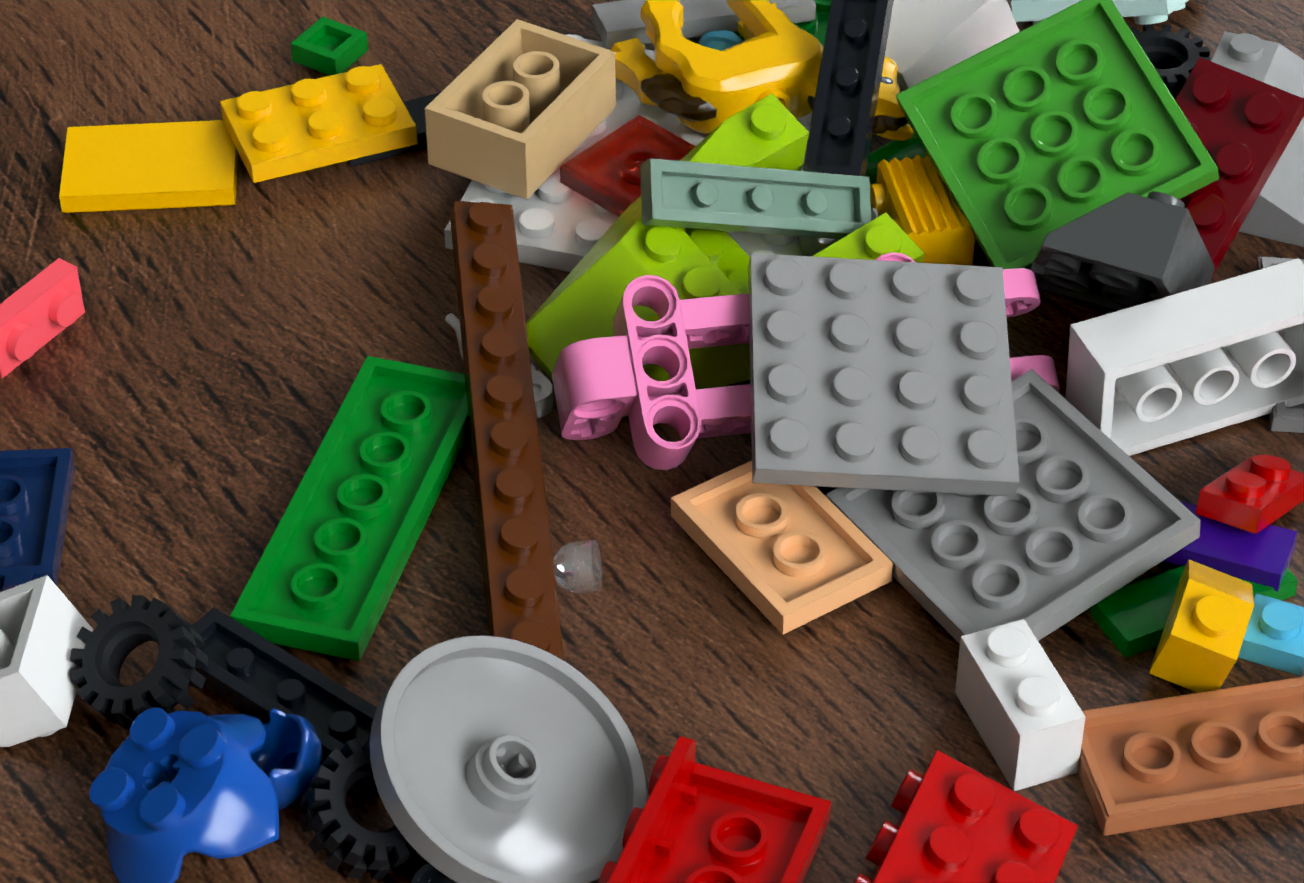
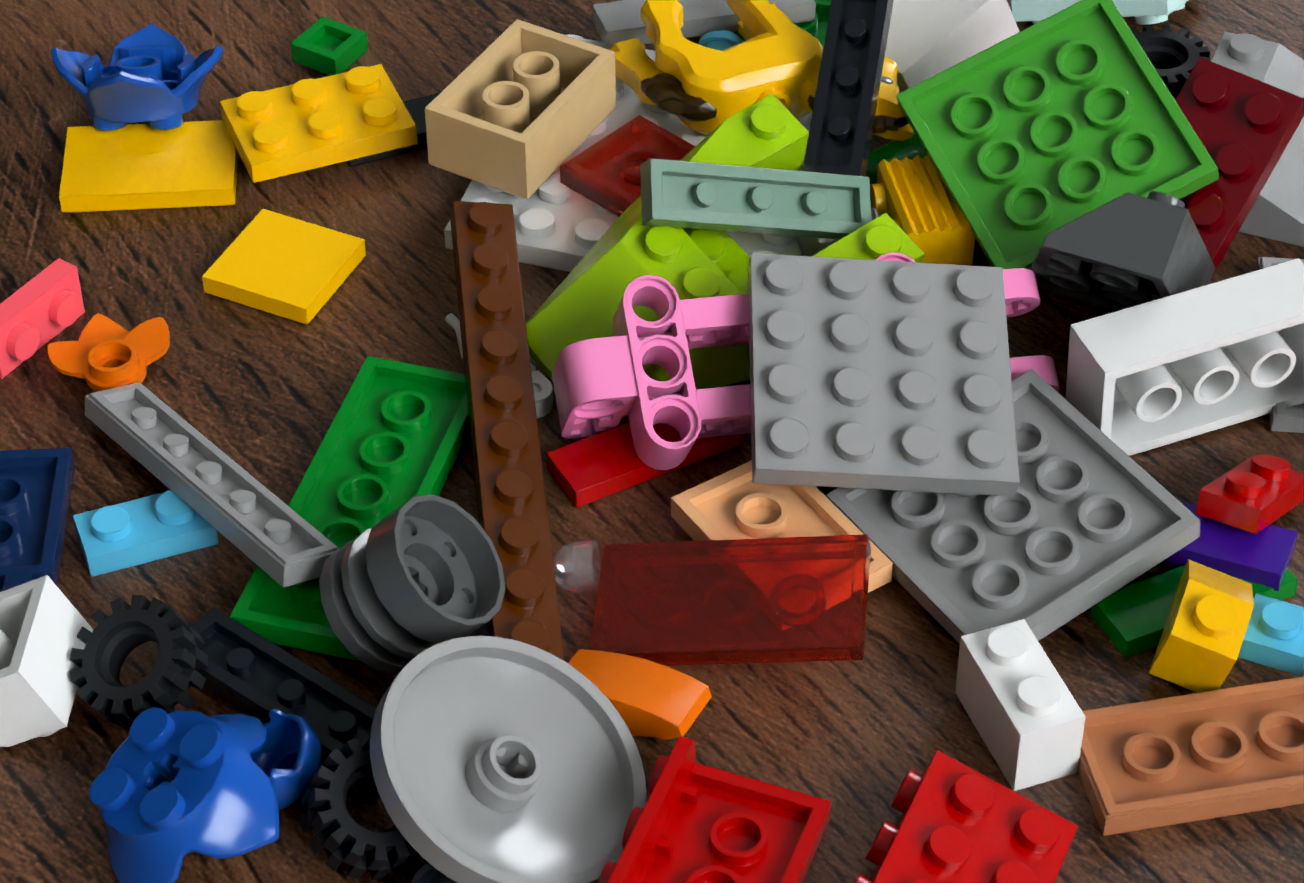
(109, 353): none -> orange plate
(140, 532): none -> medium azure plate
(143, 82): none -> blue brick
(211, 483): none -> light grey tile
(284, 266): none -> yellow tile
(412, 583): none -> dark grey wheel
(610, 463): none -> red tile
(645, 693): none -> orange slope
(734, 600): none -> clear red tile

